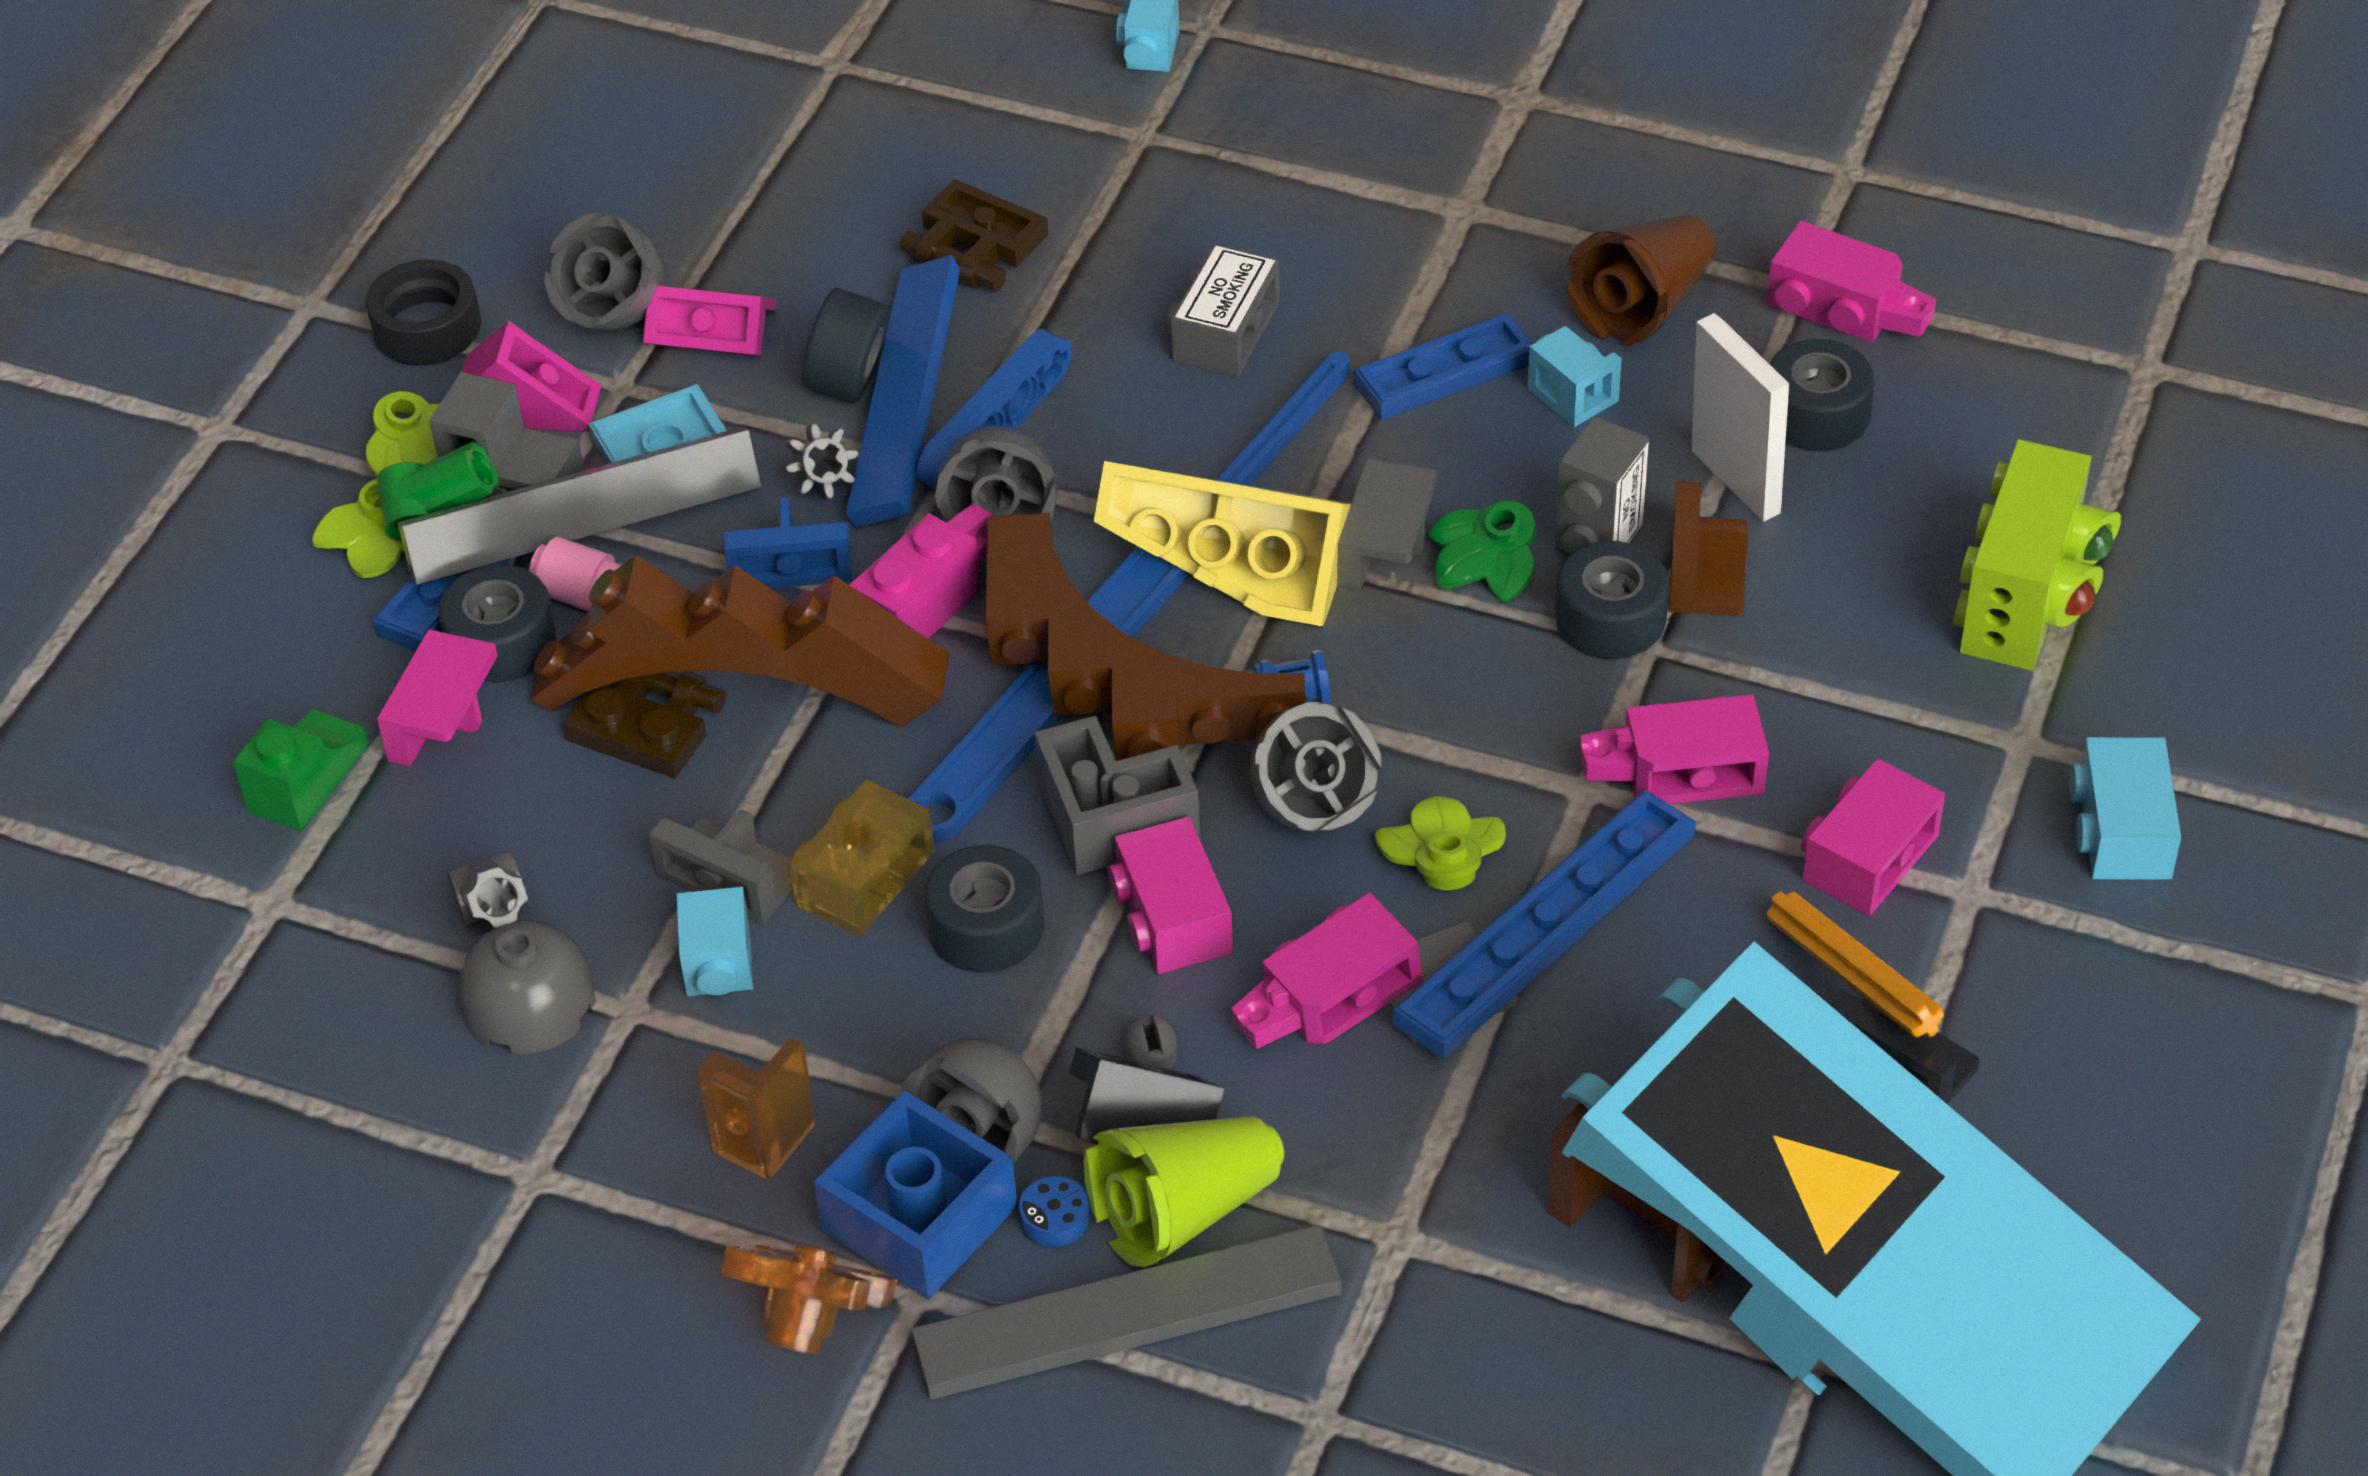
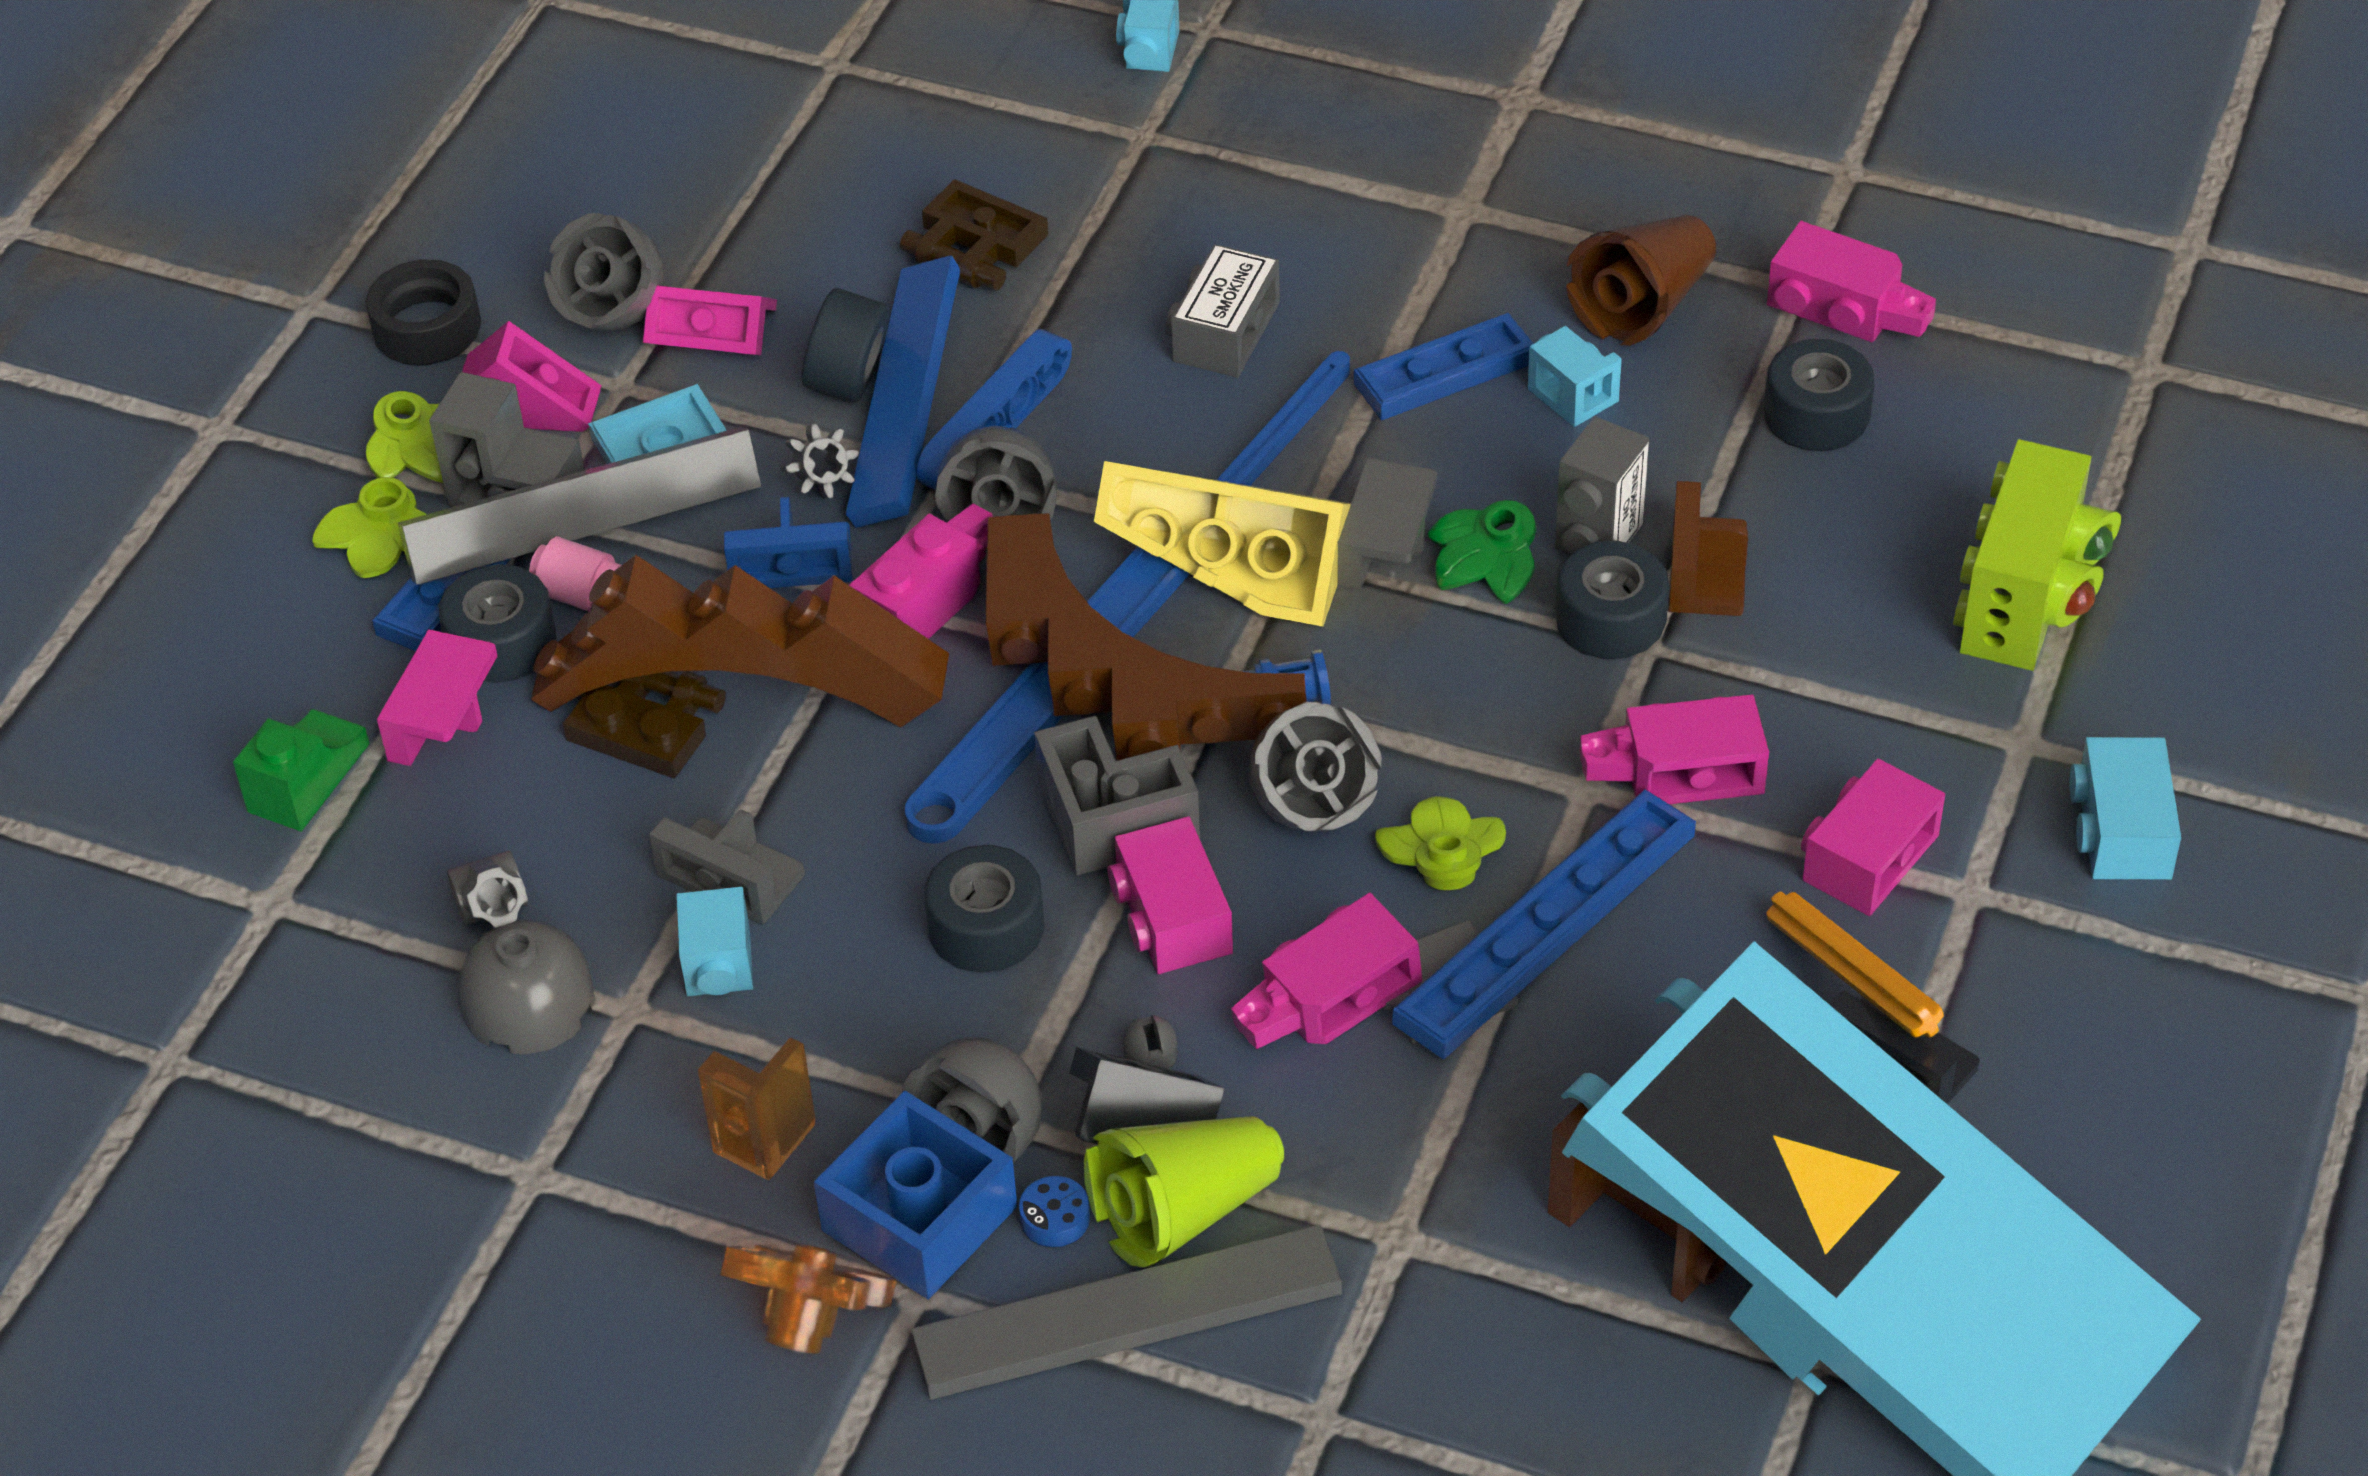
(443, 483): green piece -> none
(862, 857): clear yellow brick -> none
(1739, 416): white tile -> none

